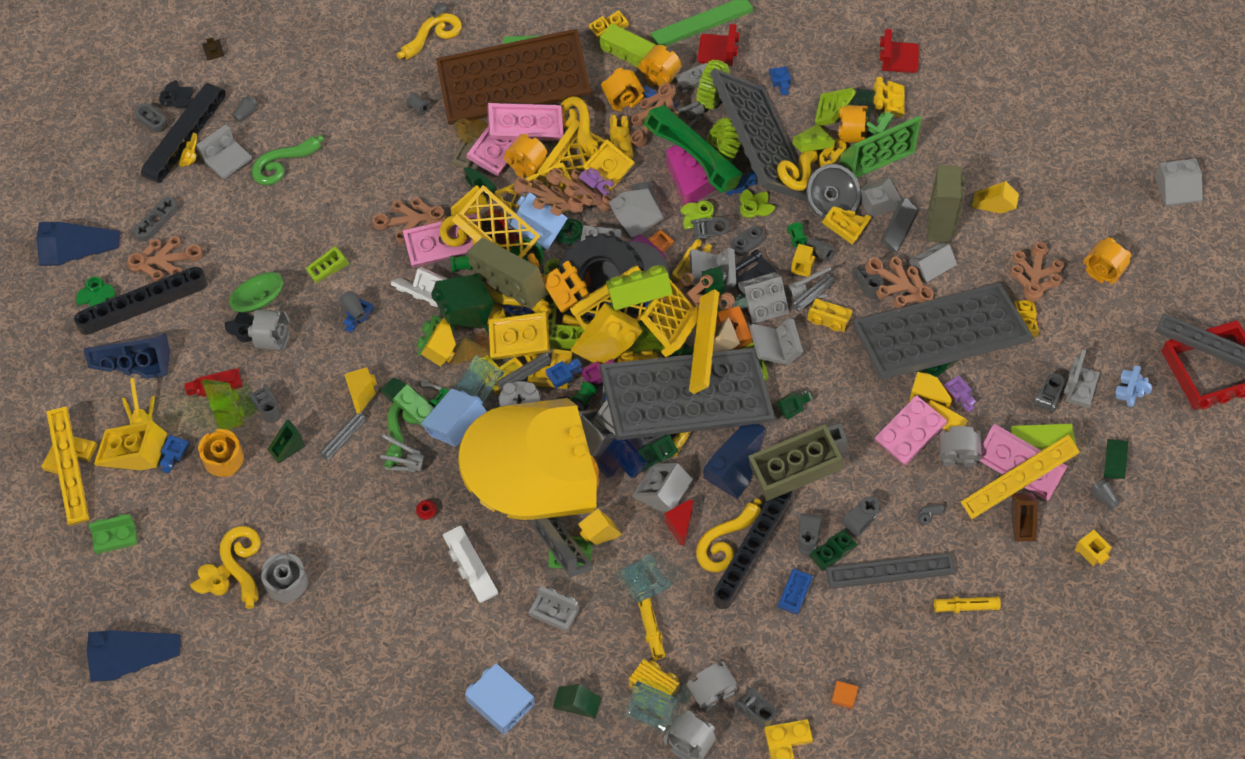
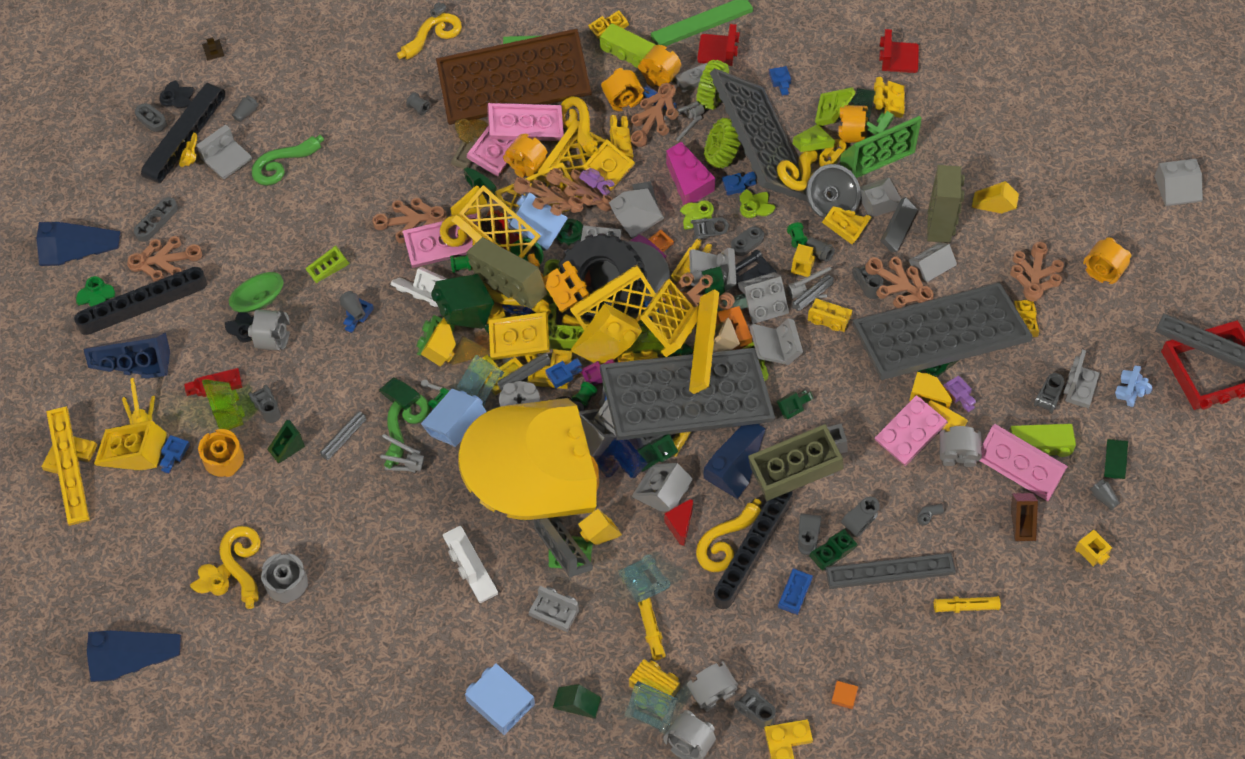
(113, 533): bright green bracket -> none
(361, 387): yellow slope -> none
(413, 404): bright green plate -> none
(426, 515): red plate -> none
(639, 287): lime brick -> none
(717, 168): green arch -> none
(1020, 477): yellow tile -> none

